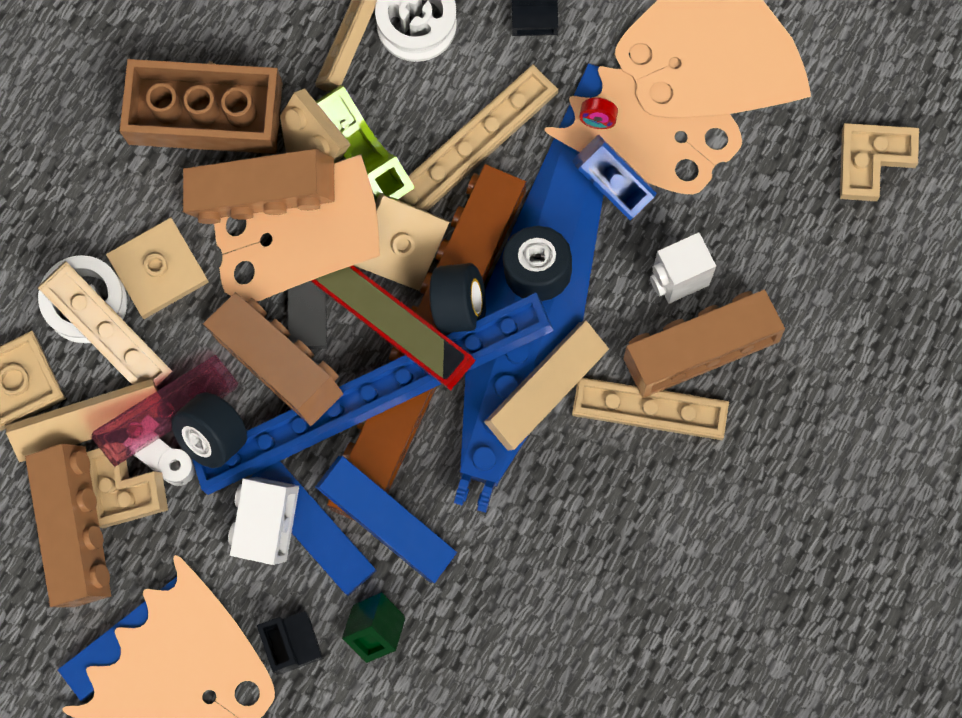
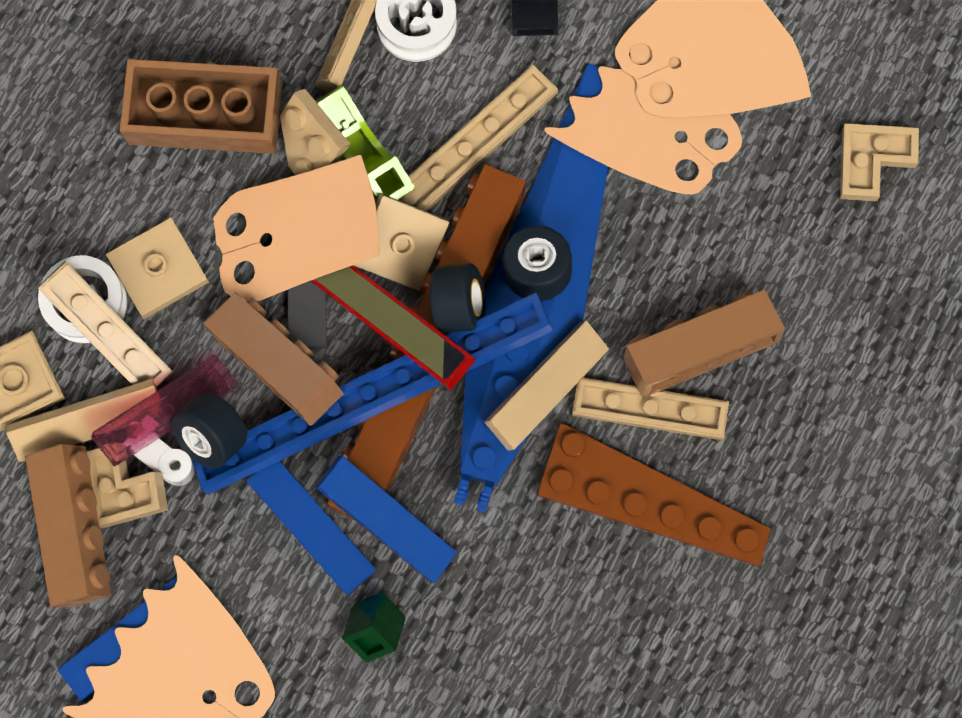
(258, 185): medium nougat brick -> none
(263, 520): white brick -> none
(289, 642): black piece -> none
(598, 113): red tile -> none
(614, 177): blue brick -> none
(618, 488): none -> dark orange wing
(682, 268): white brick -> none

